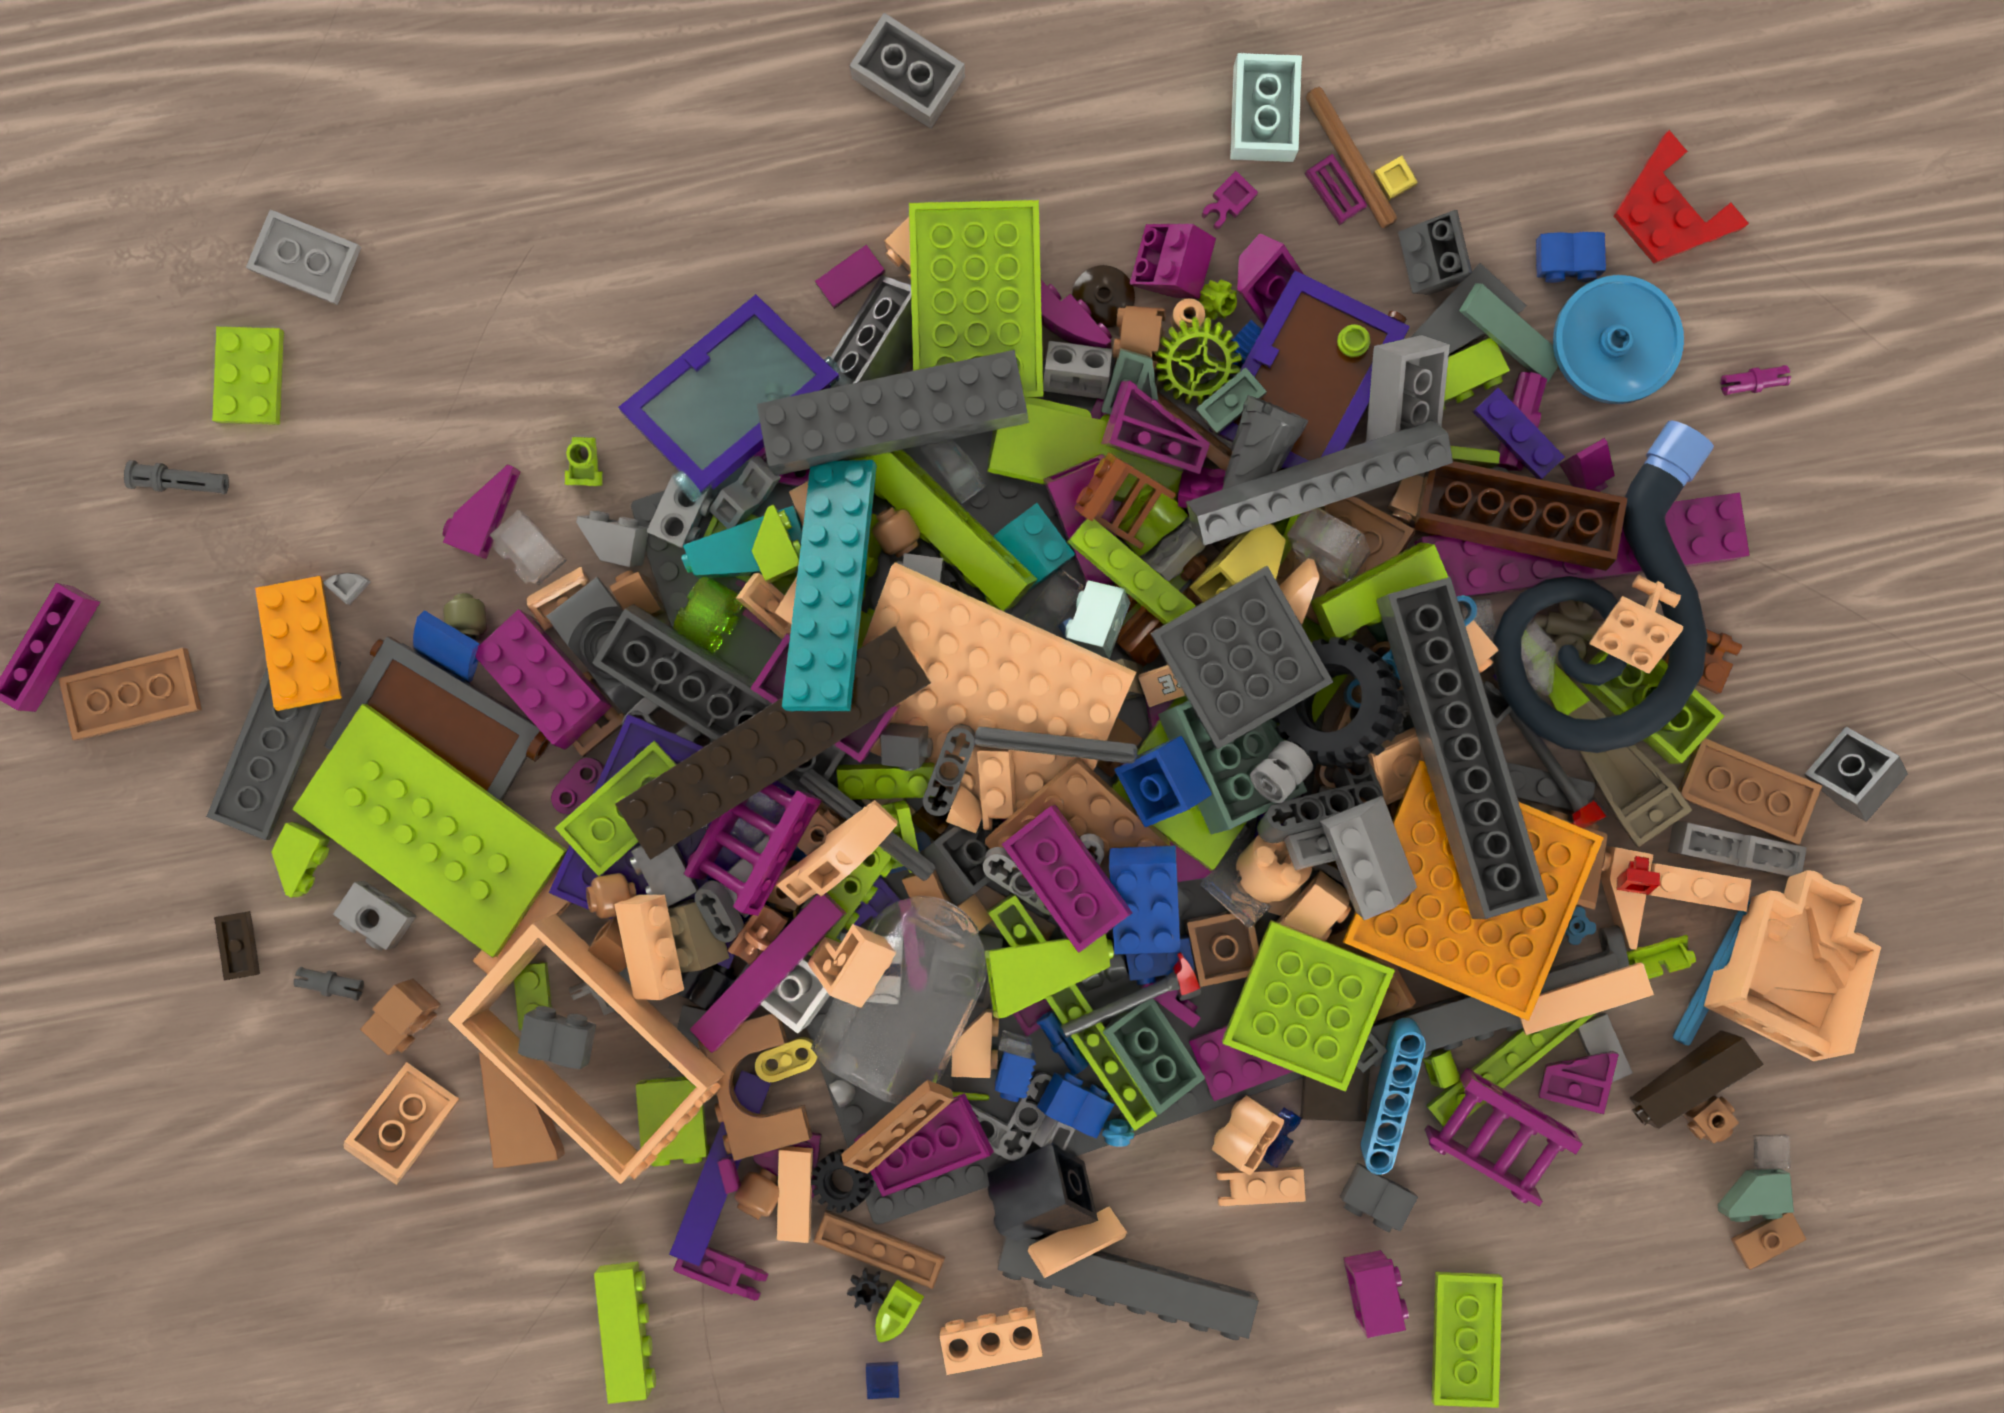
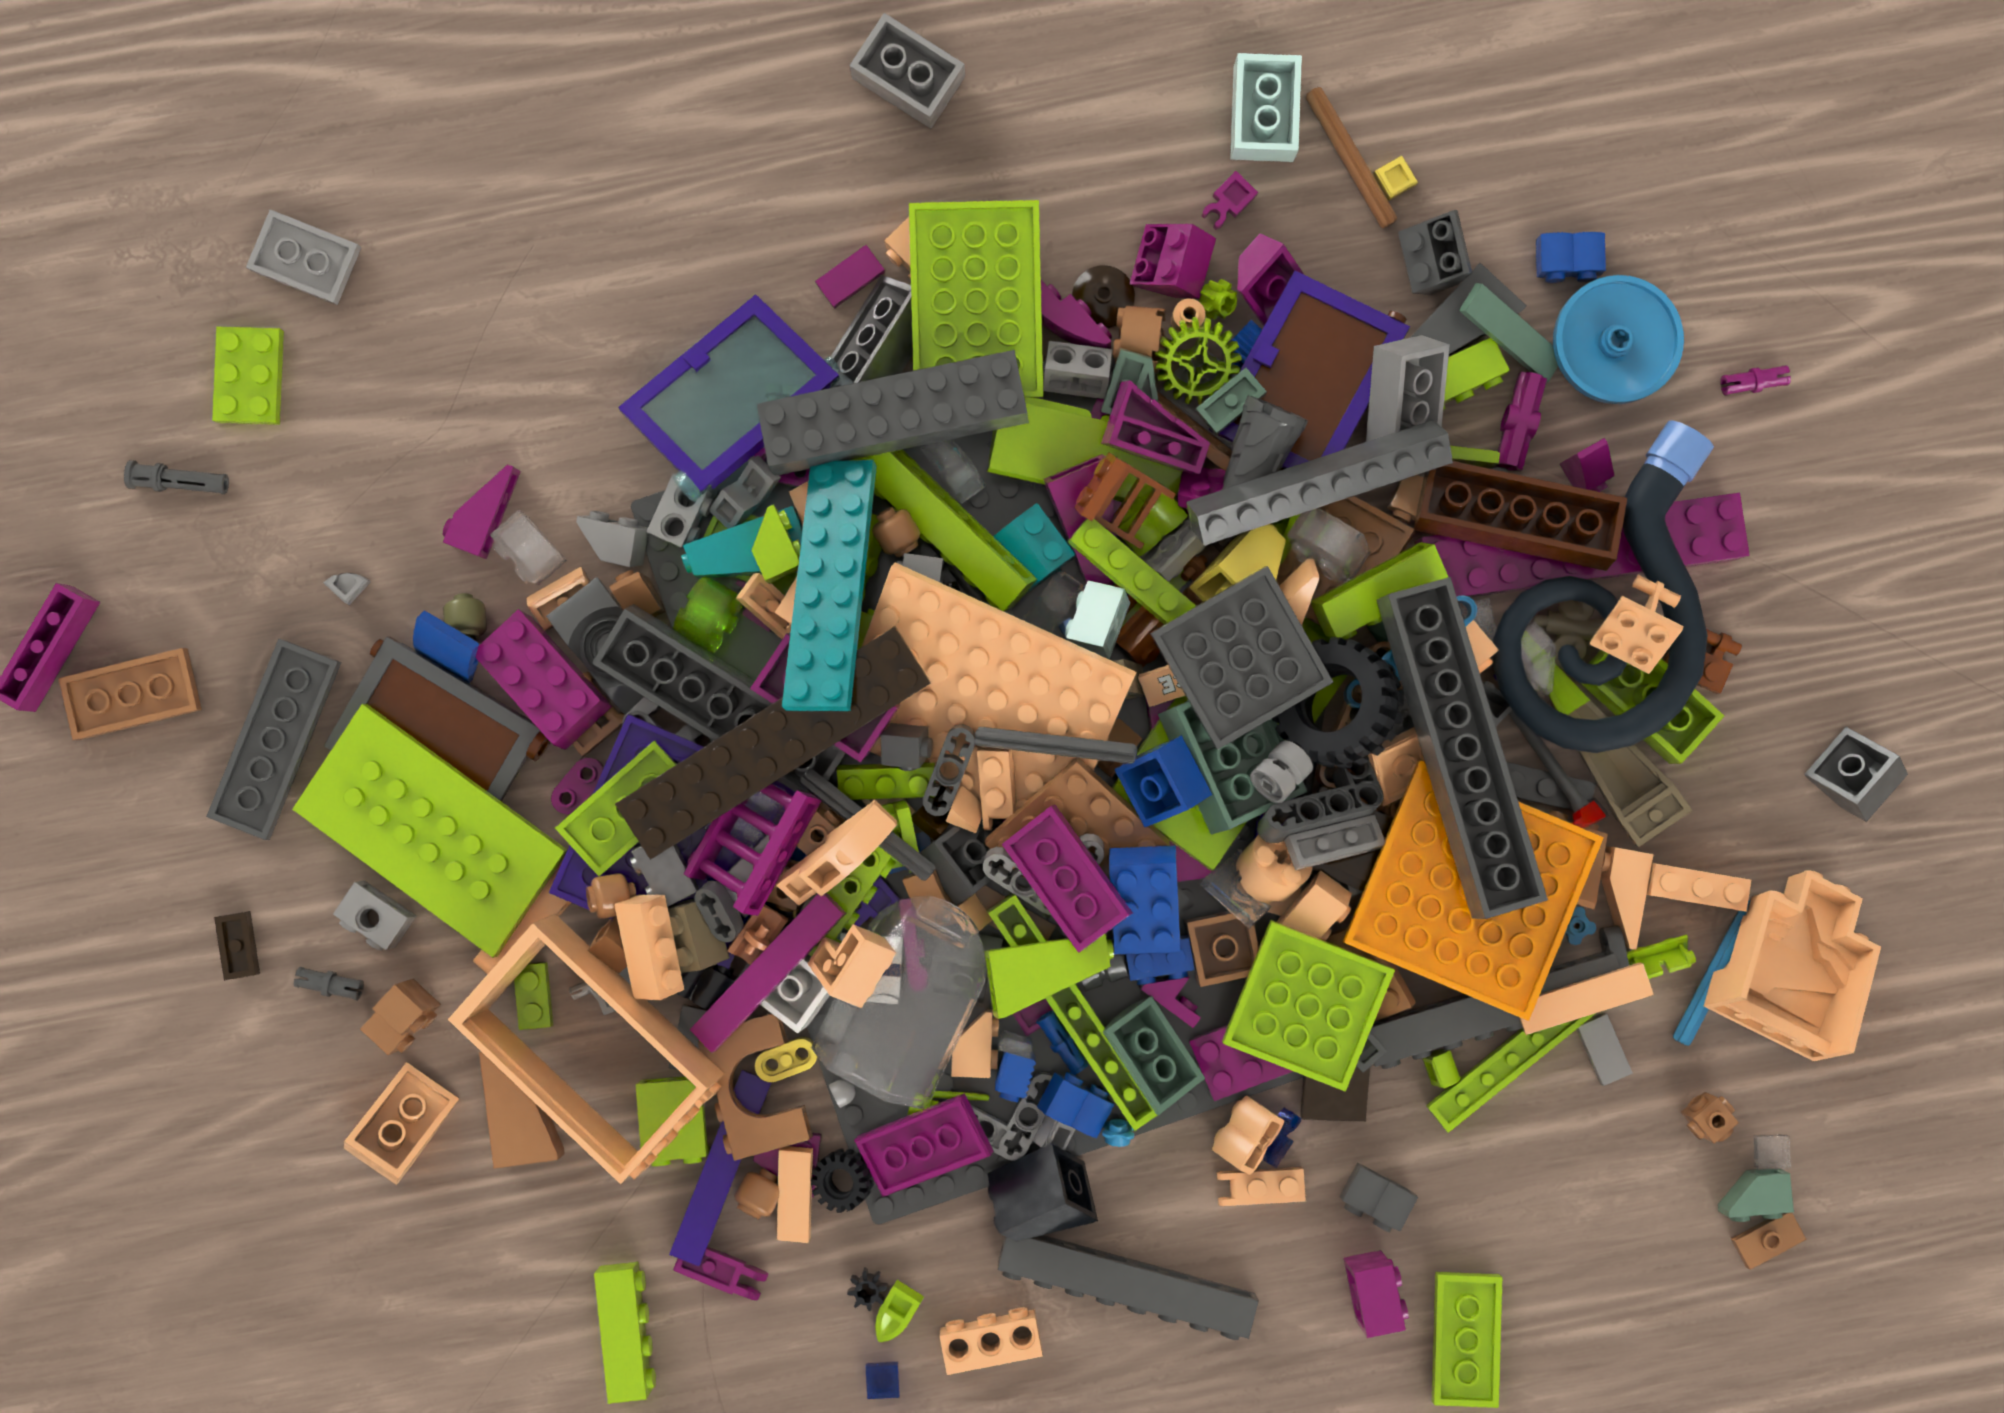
(297, 856): lime slope -> none
(298, 643): light orange plate -> none
(557, 1038): dark grey brick -> none
(583, 470): lime plate -> none
(729, 1174): magenta tile -> none
(879, 1249): medium nougat tile -> none
(897, 1126): medium nougat plate -> none
(1076, 1243): light nougat tile -> none
(1180, 979): dark grey piece -> none
(1350, 211): magenta tile -> none
(1353, 340): lime plate -> none
(1369, 857): light grey slope -> none
(1396, 1109): dark azure beam -> none
(1504, 1105): magenta fence -> none
(1518, 434): dark purple plate -> none
(1580, 1081): magenta wing -> none
(1638, 878): red tile -> none
(1661, 217): red wing -> none
(1695, 1079): dark brown slope -> none
(1736, 849): light grey slope -> none
(1749, 791): medium nougat plate -> none

